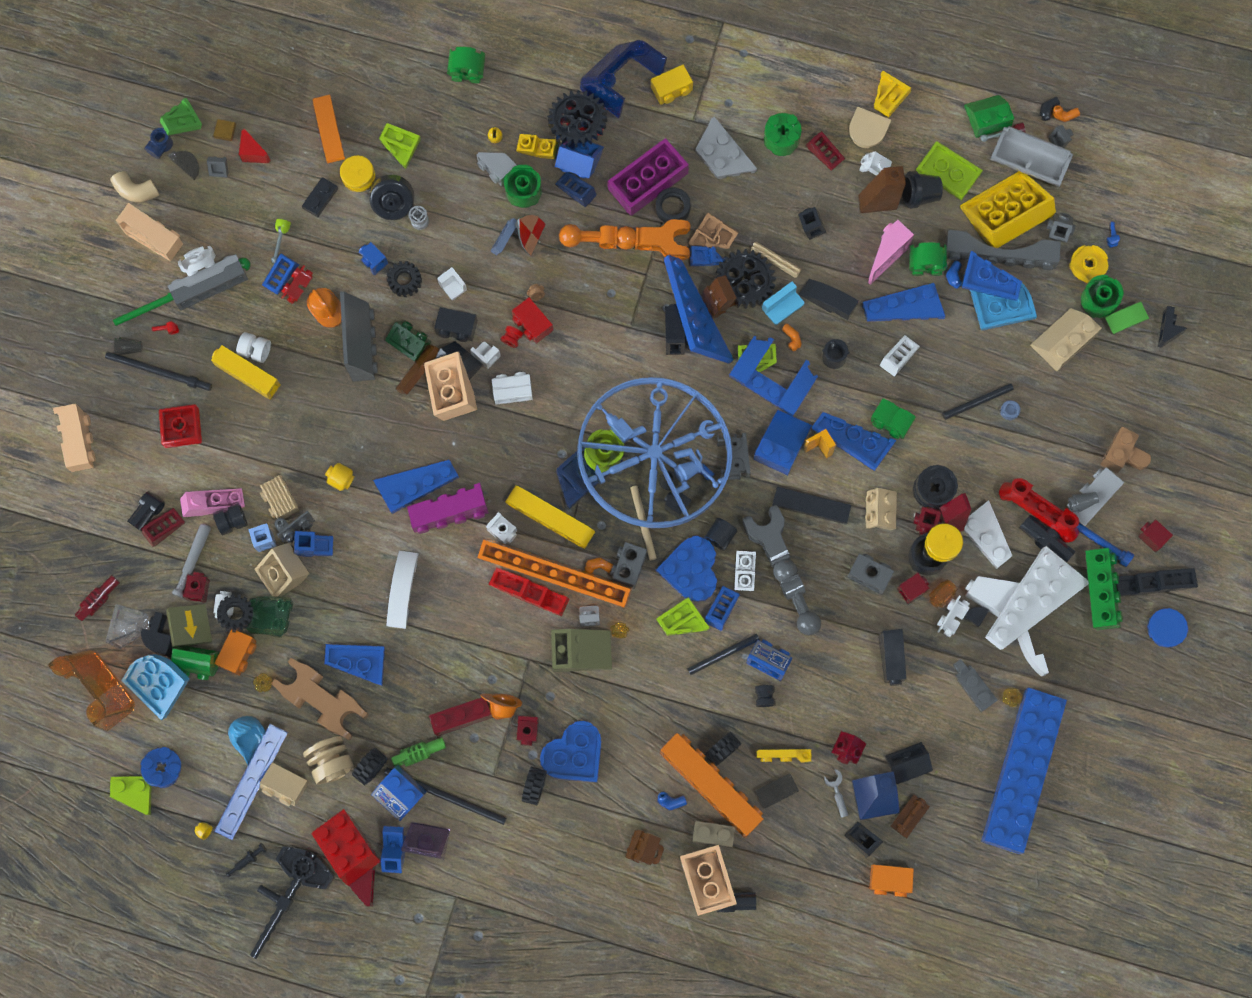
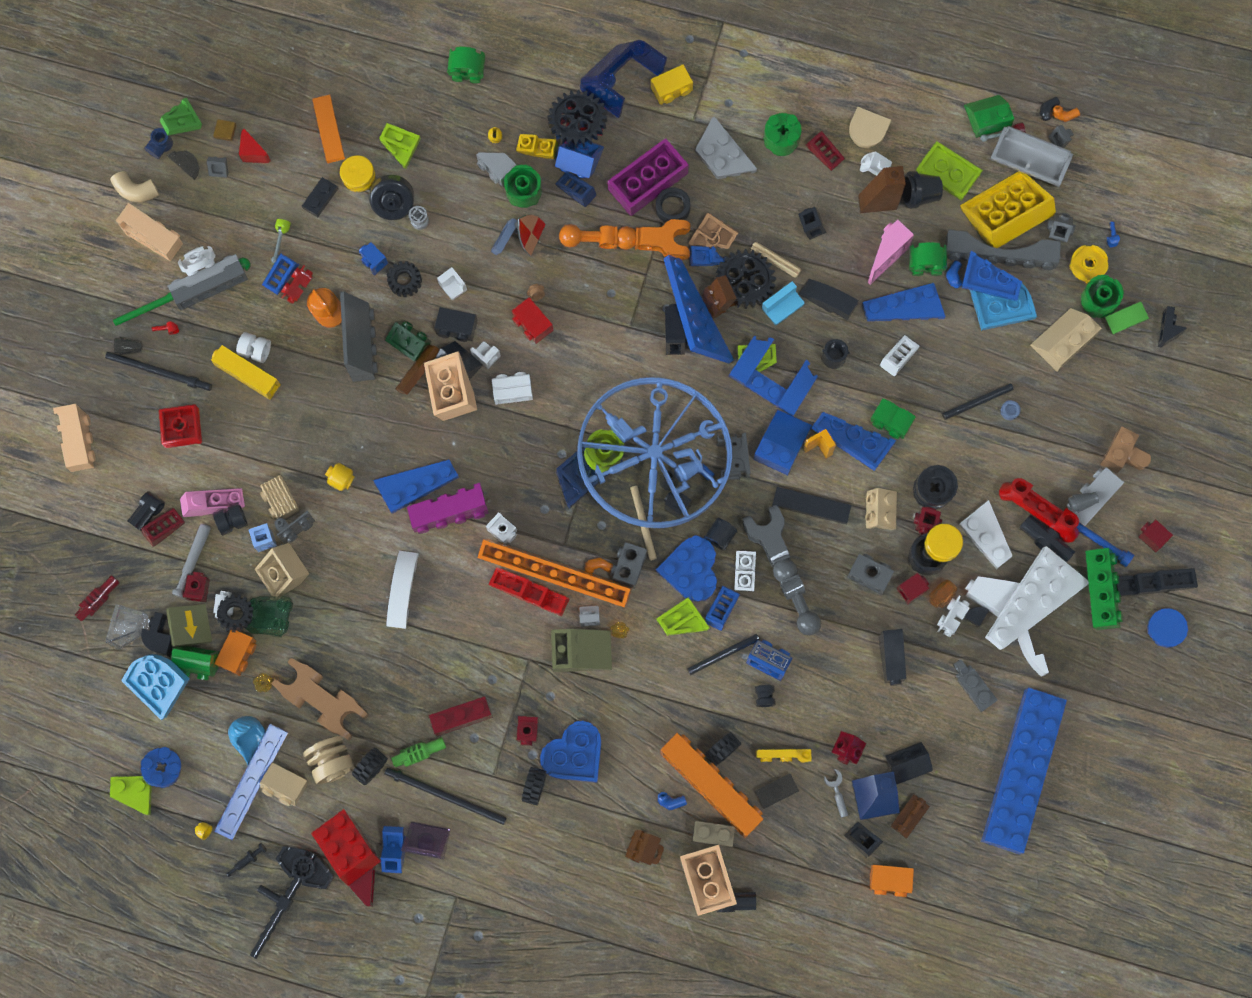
(111, 698): clear orange windscreen -> none
(309, 544): blue brick -> none
(360, 661): blue wing -> none
(398, 792): blue slope -> none
(502, 705): orange piece -> none
(511, 336): red wheel -> none
(550, 517): yellow beam -> none
(794, 335): orange arm -> none
(890, 94): yellow wing -> none
(957, 511): dark red slope -> none
(1011, 692): clear yellow plate -> none

